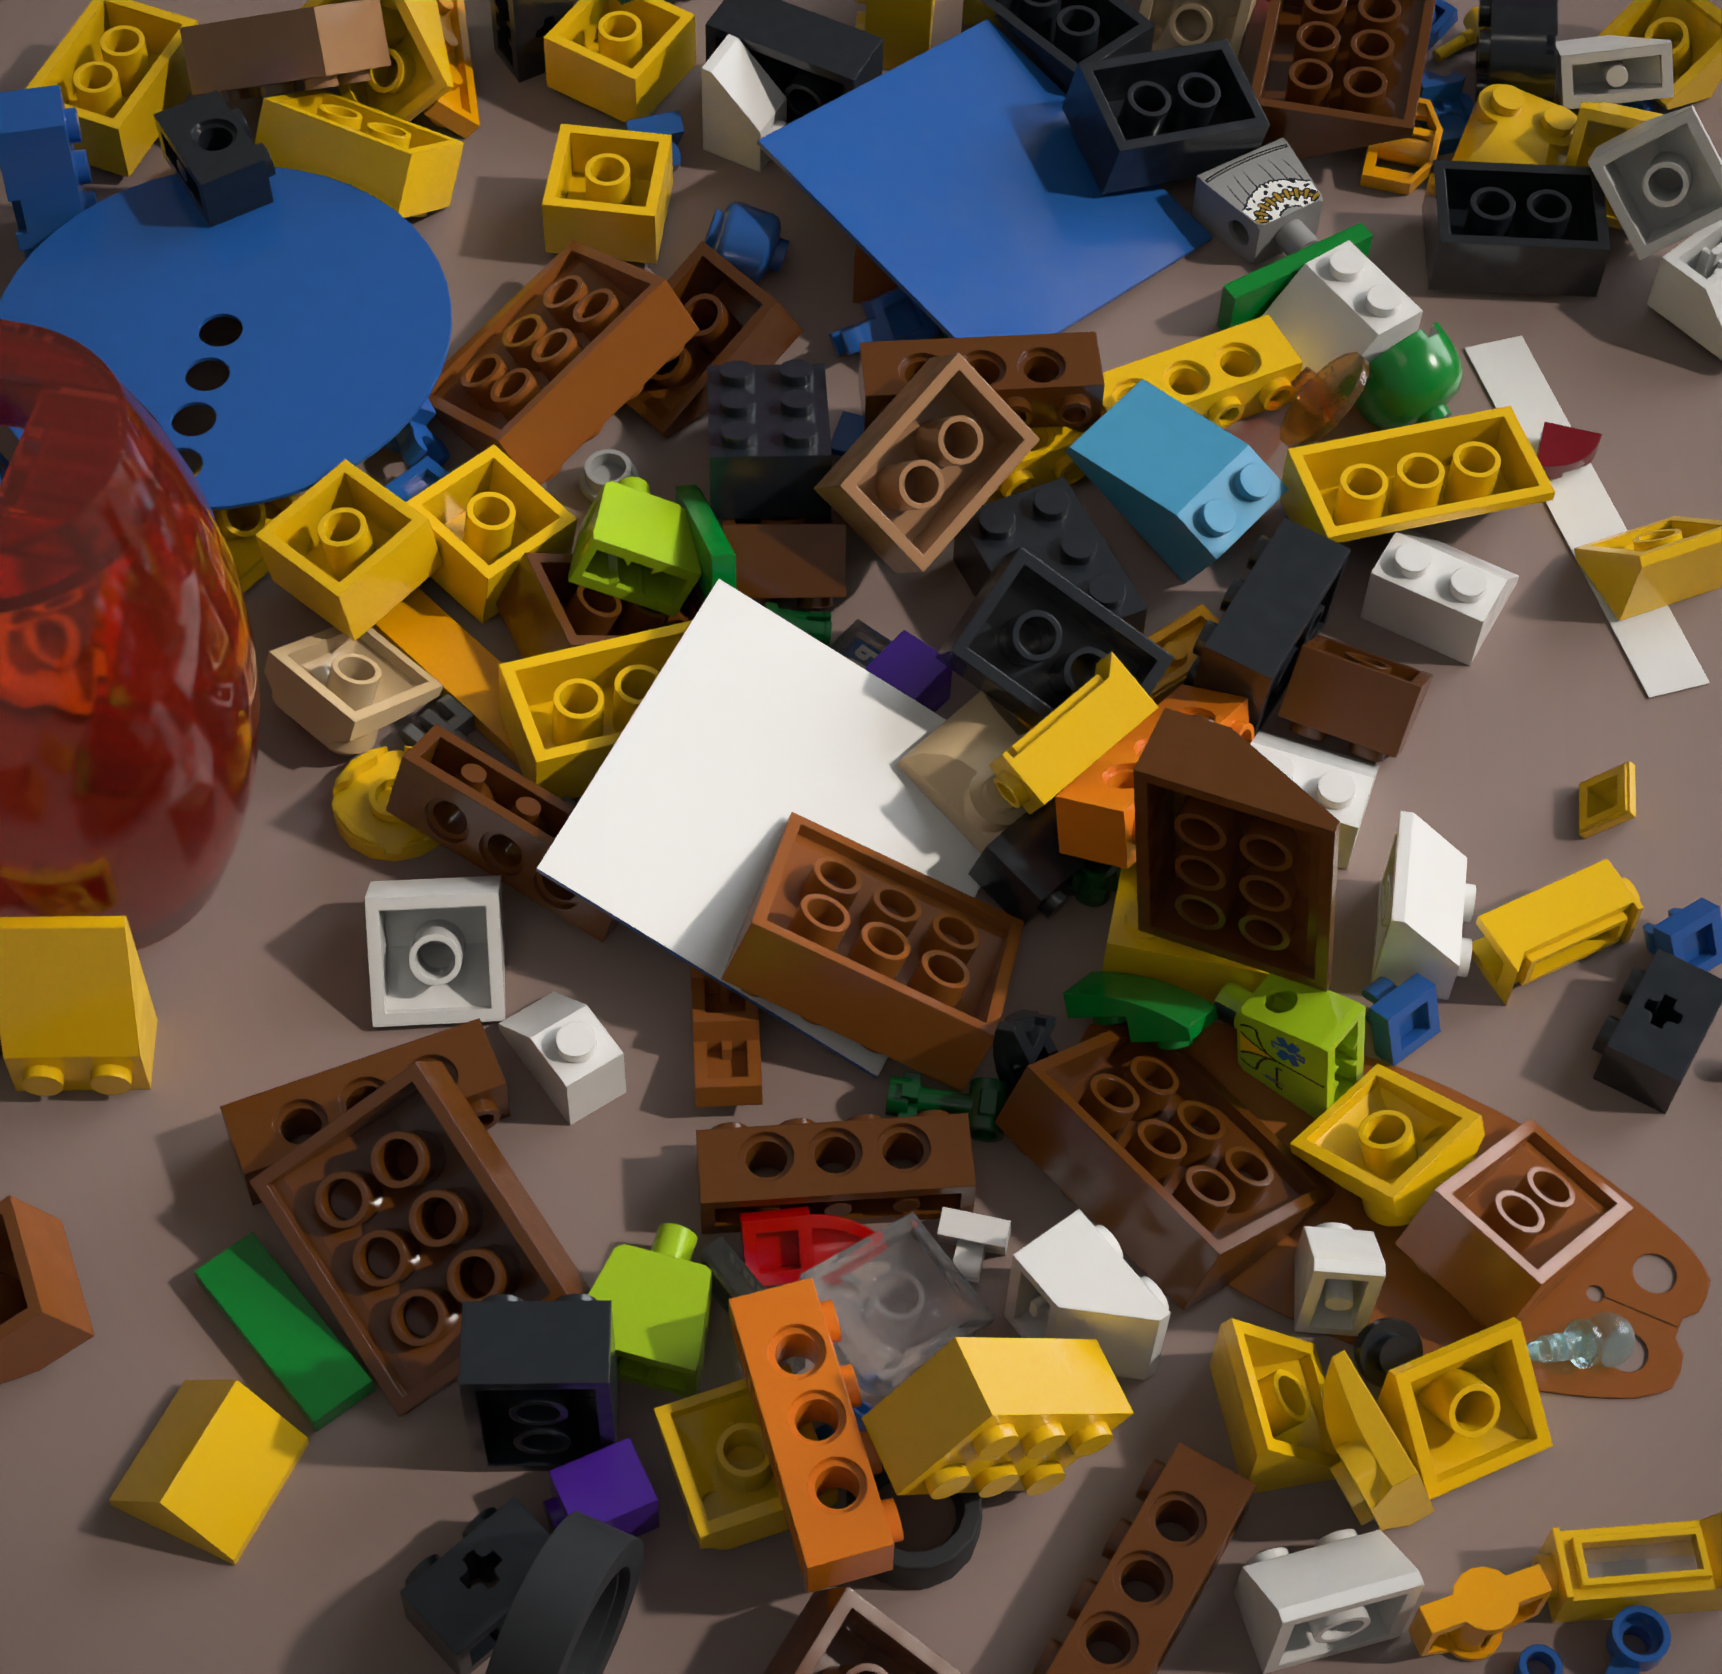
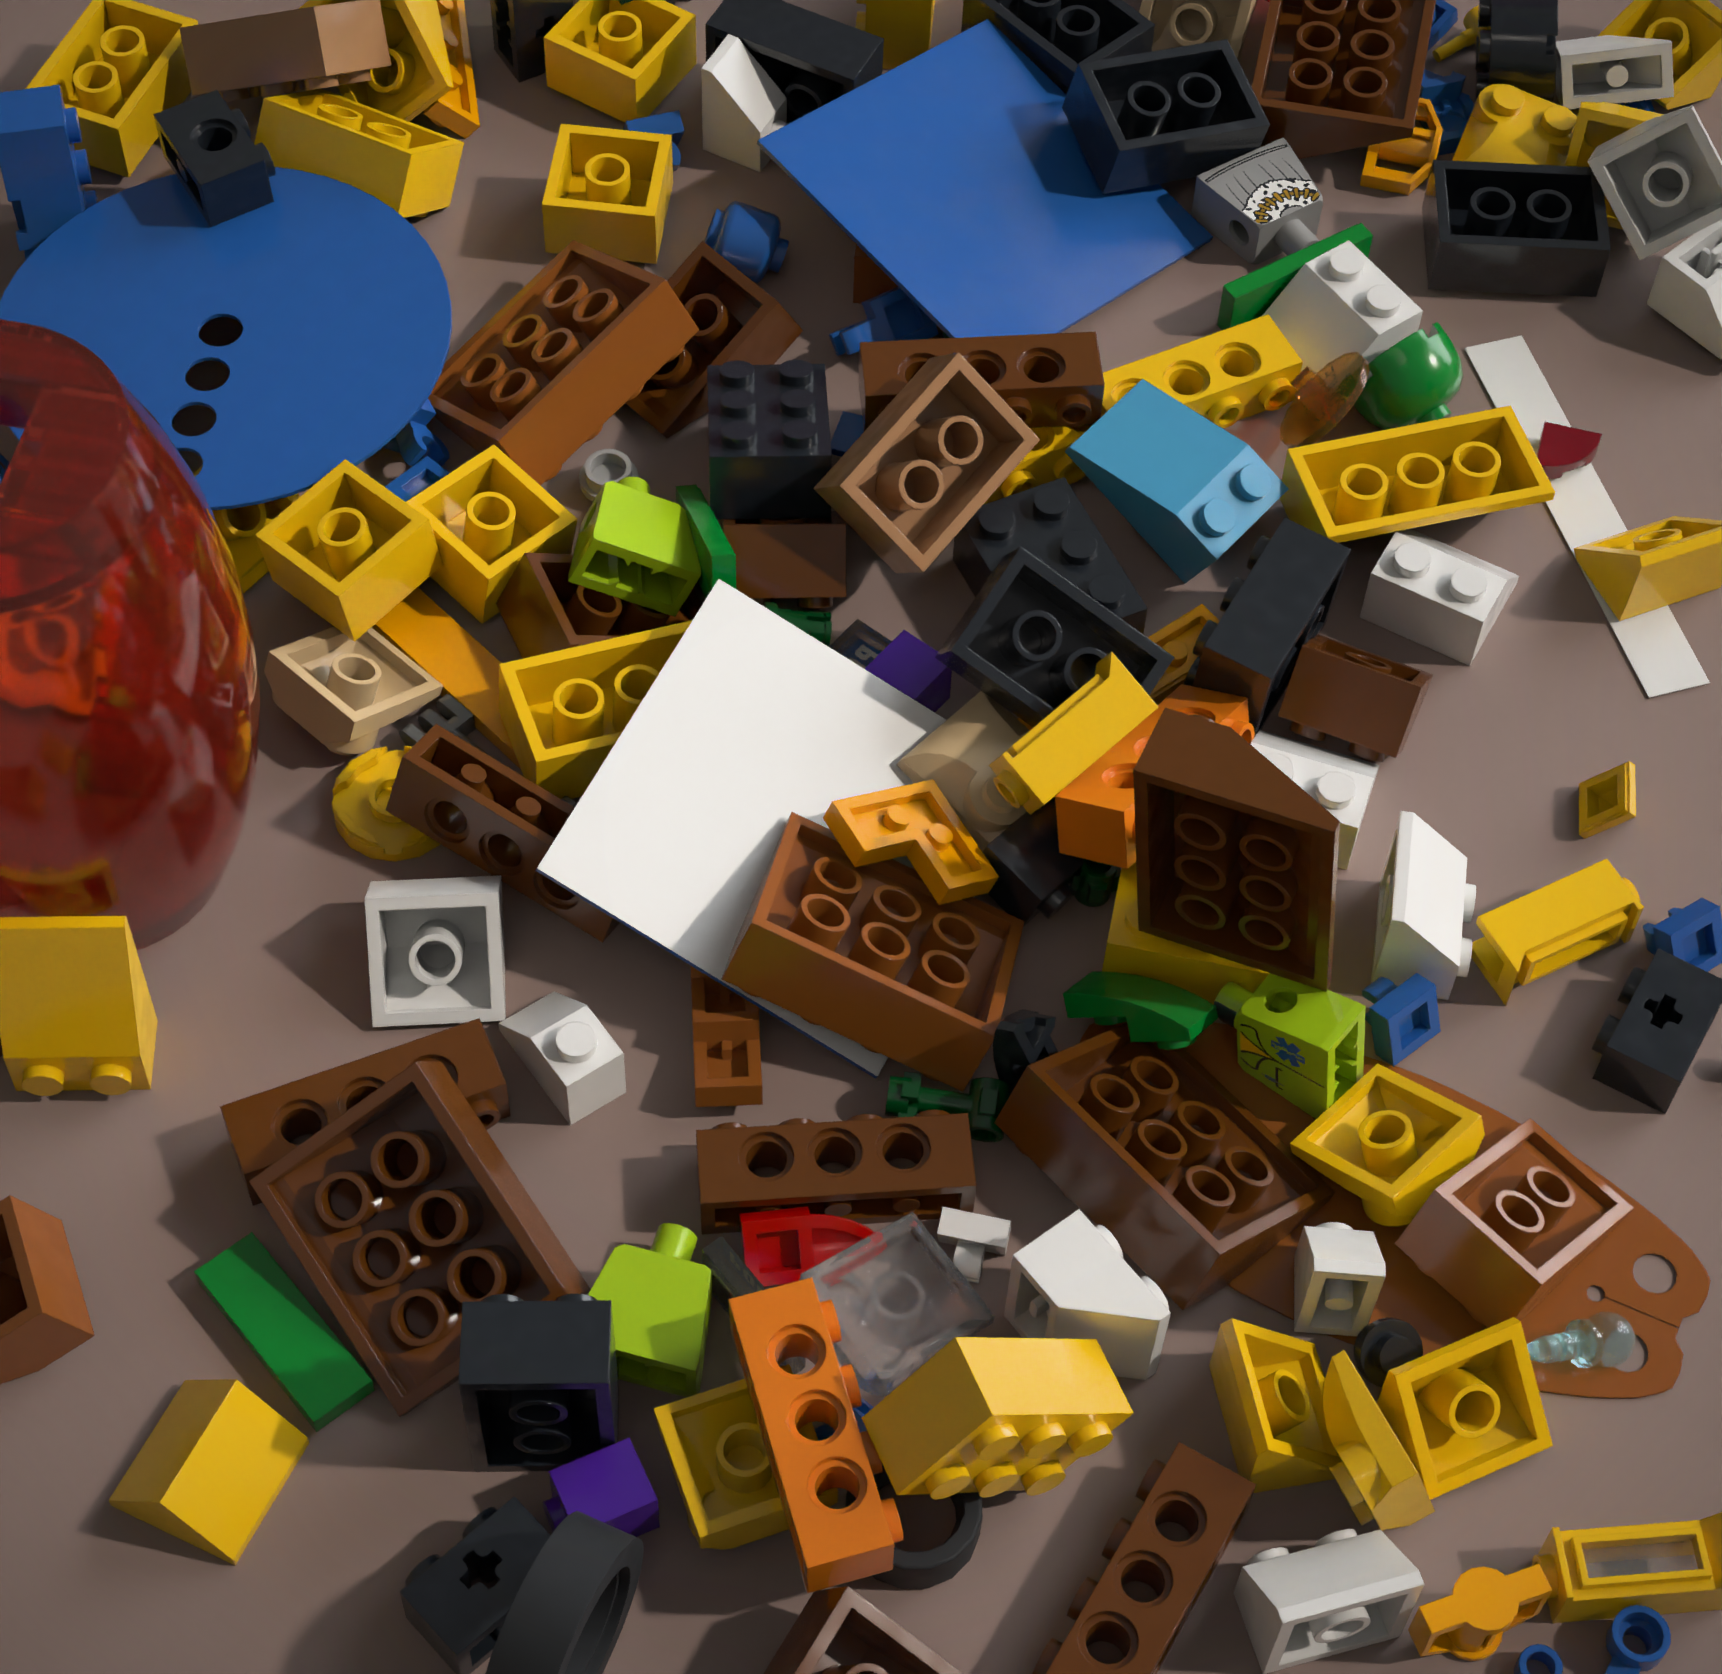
(915, 824): none -> light orange plate

